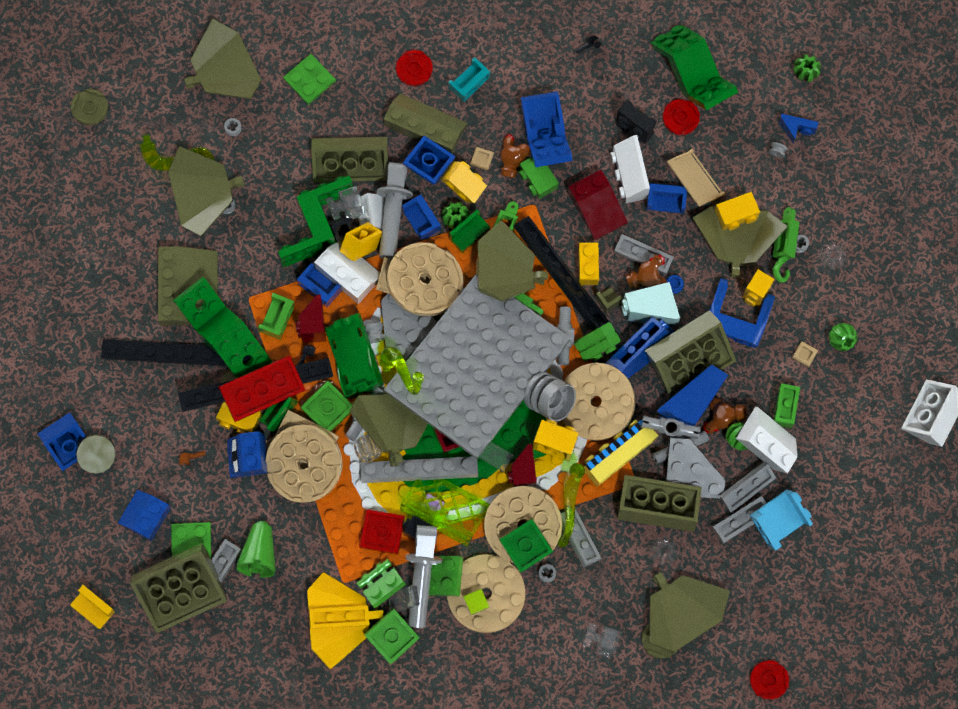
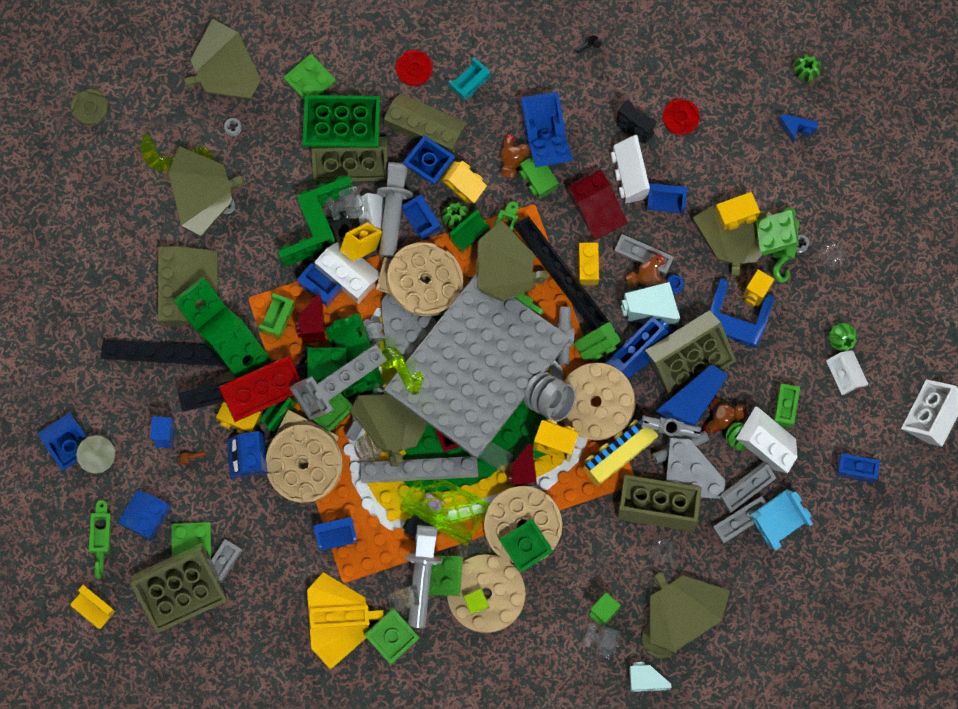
(100, 539): none -> bright green piece
(163, 432): none -> blue panel
(258, 552): bright green cone -> none
(315, 397): none -> light grey bracket
(324, 362): none -> green plate
(335, 534): none -> blue panel
(341, 121): none -> green slope
(382, 531): red tile -> none
(384, 587): bright green plate -> none
(482, 158): tan tile -> none
(545, 578): light grey bush -> none
(571, 487): clear neon green animal -> none
(582, 542): light grey tile -> none
(604, 609): none -> bright green panel
(608, 300): olive panel -> none
(646, 678): none -> light aqua slope
(694, 67): green bracket -> none
(694, 178): tan piece -> none
(769, 680): red tile -> none
(777, 232): none -> bright green plate
(778, 149): light grey bush -> none
(805, 354): tan tile -> none
(846, 372): none -> white panel
(857, 468): none -> blue panel

